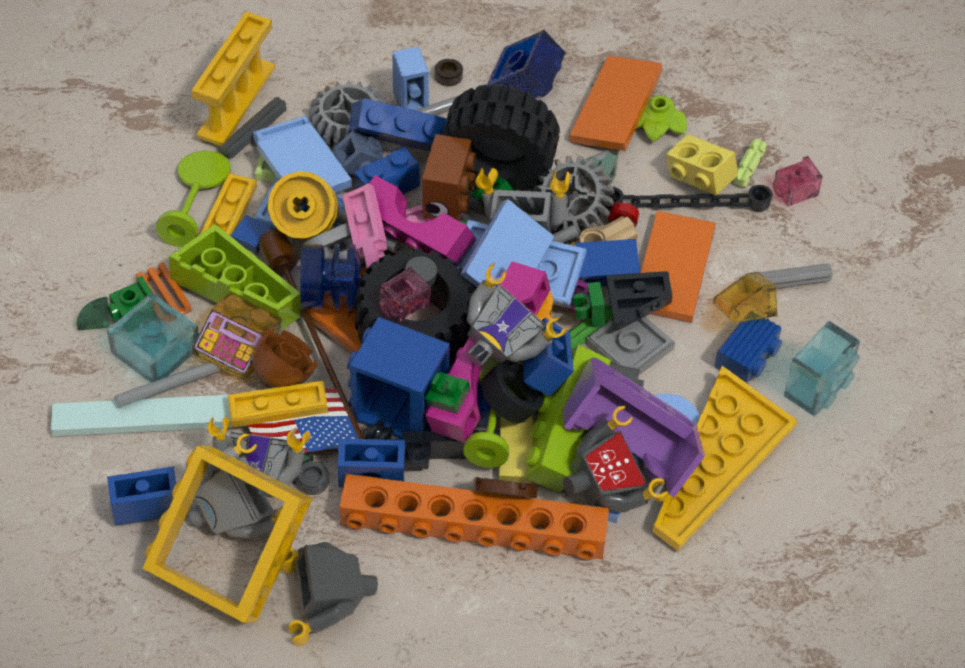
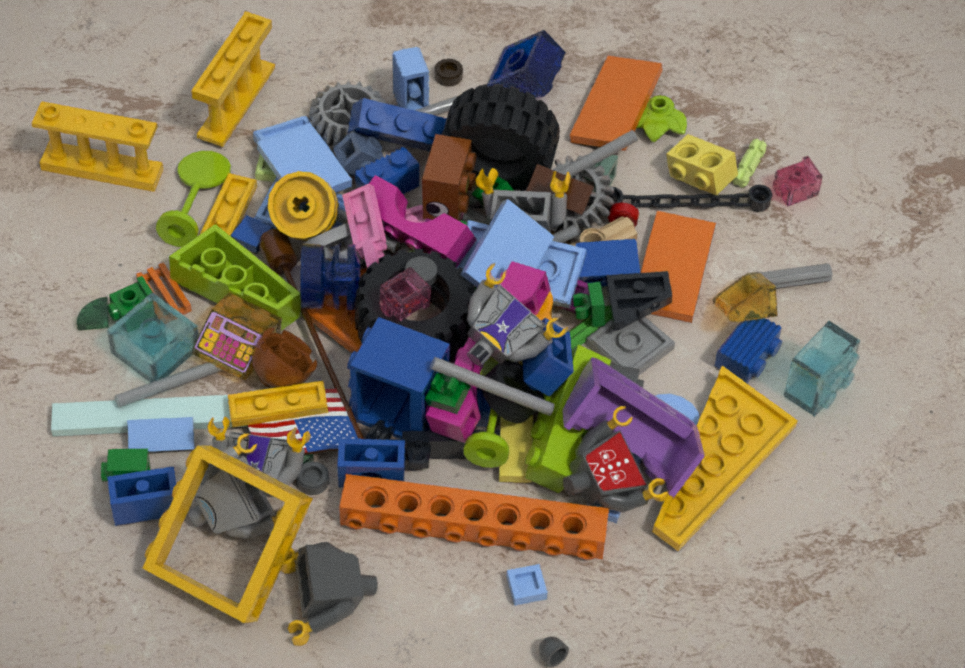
(96, 164): none -> yellow fence
(124, 462): none -> green brick
(161, 434): none -> light blue tile
(261, 120): dark grey axle -> none
(492, 386): none -> light grey bar
(505, 487): reddish brown tile -> none
(526, 584): none -> light blue tile
(553, 651): none -> dark grey hinge
(577, 193): none -> reddish brown tile
(599, 154): none -> light grey bar

